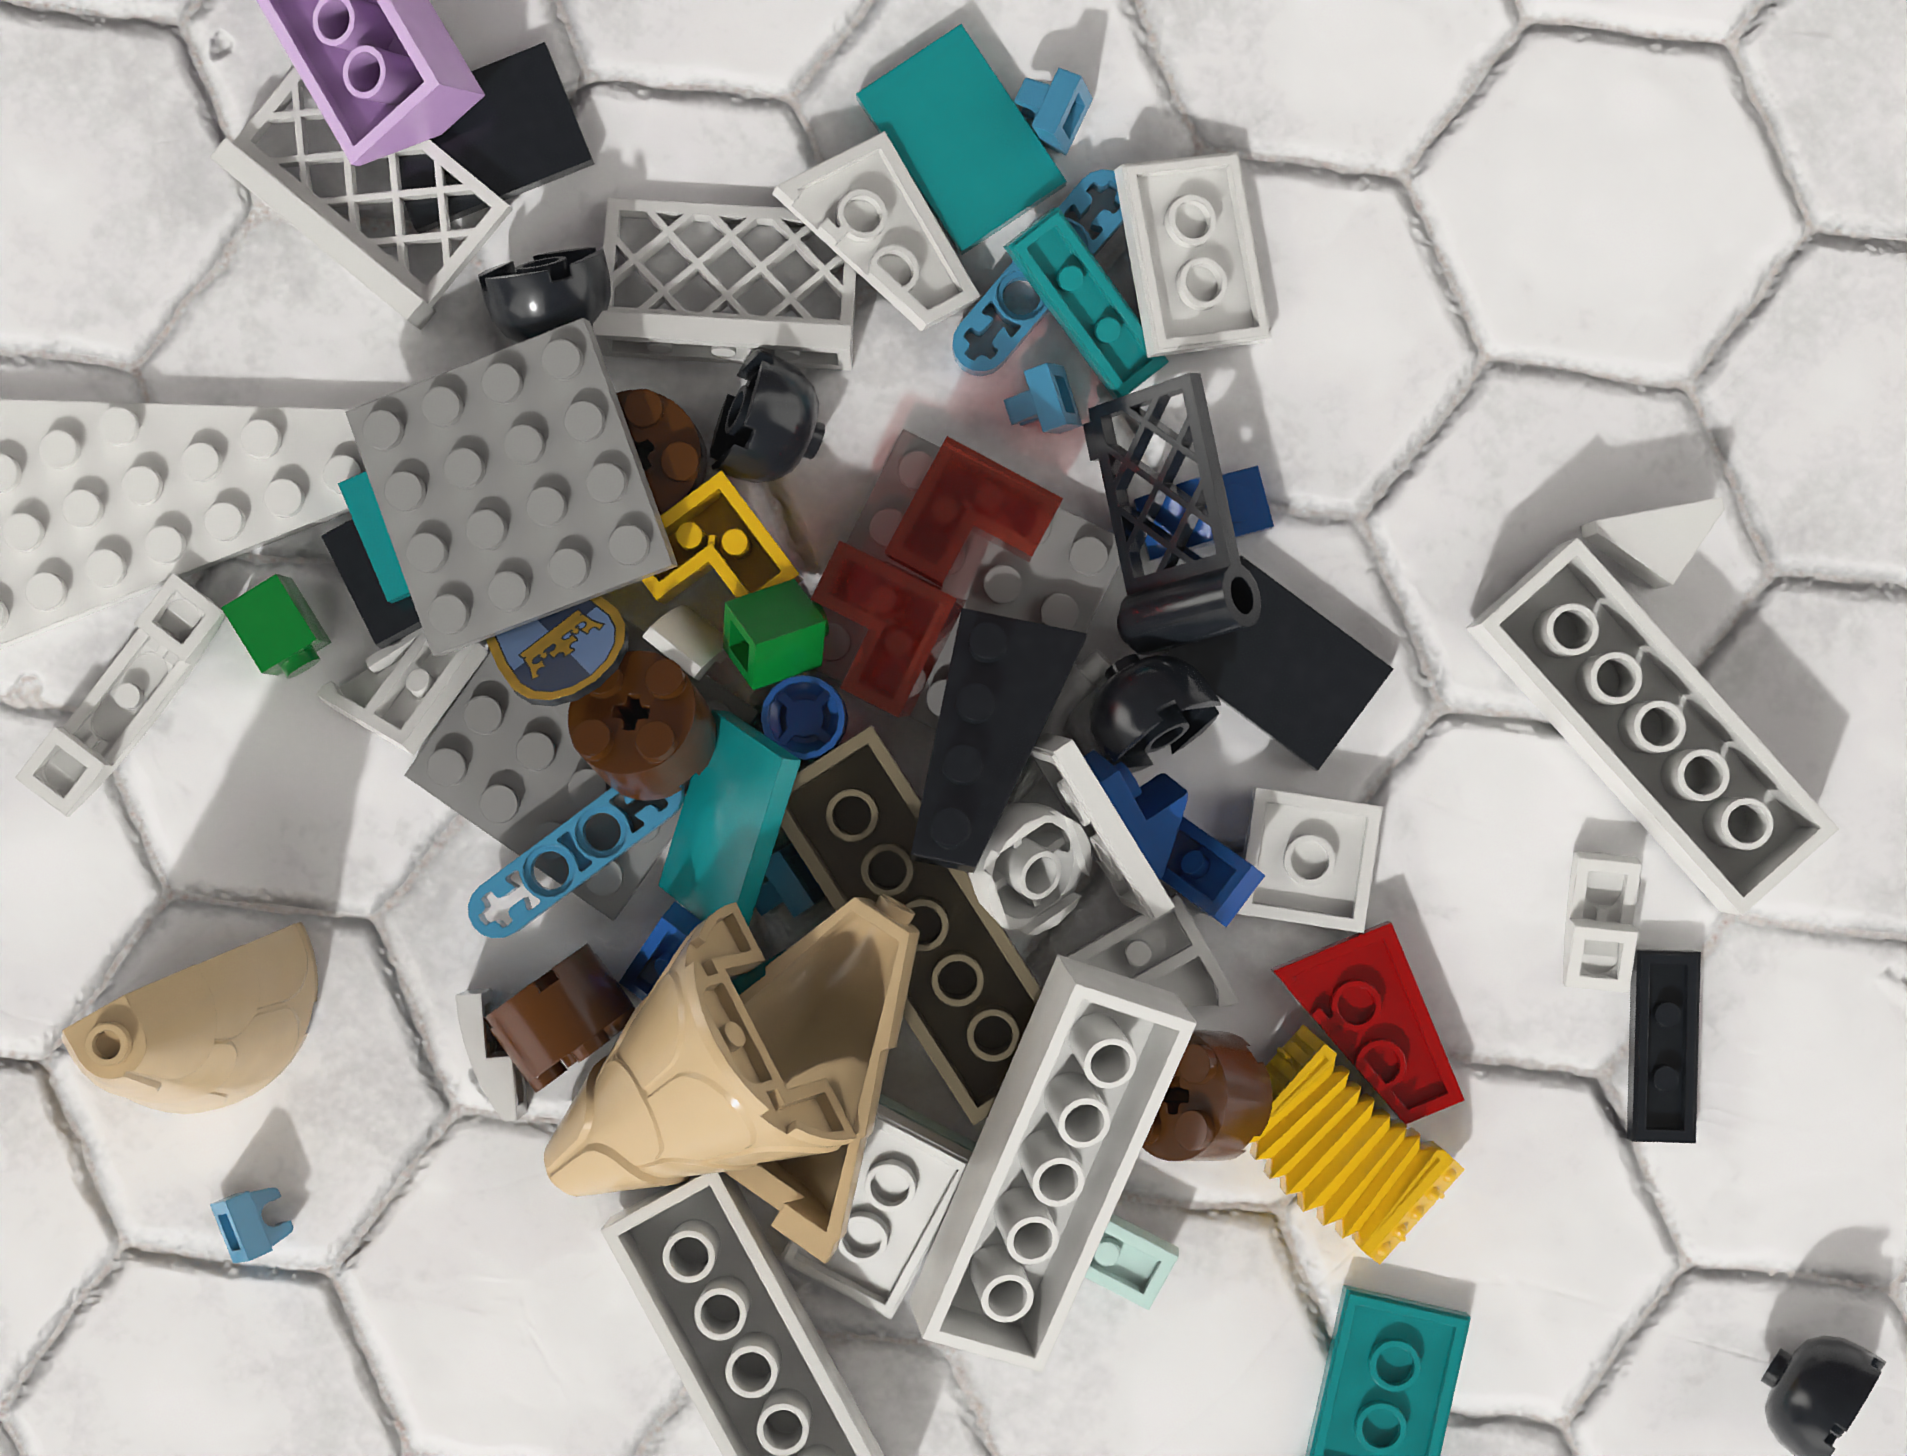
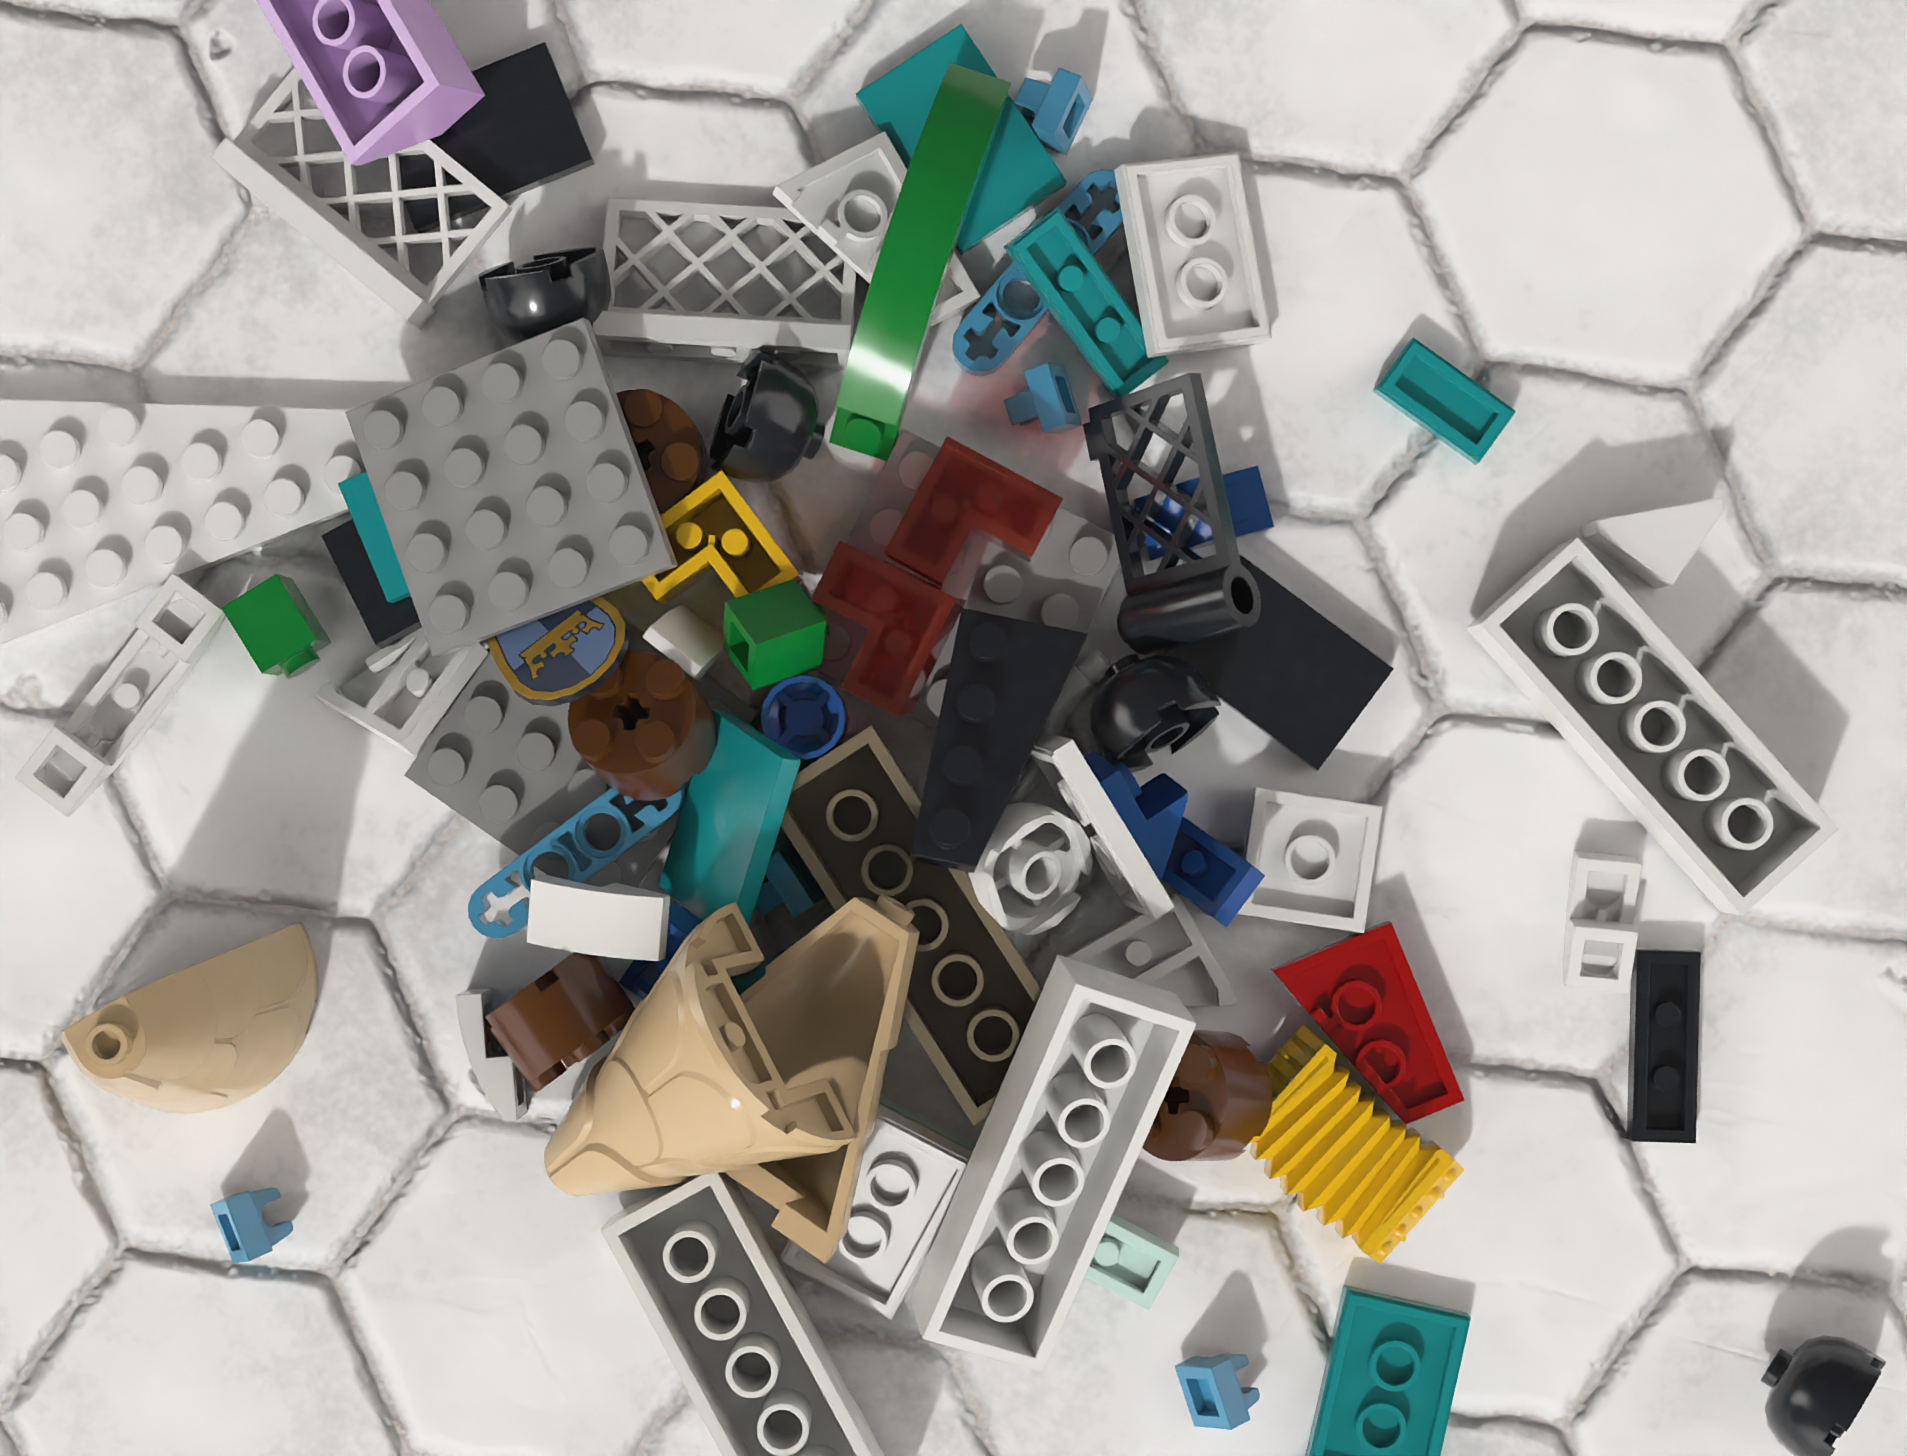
(598, 920): none -> white slope
(916, 259): none -> green arch
(1214, 1390): none -> dark azure tile
(1444, 401): none -> teal tile

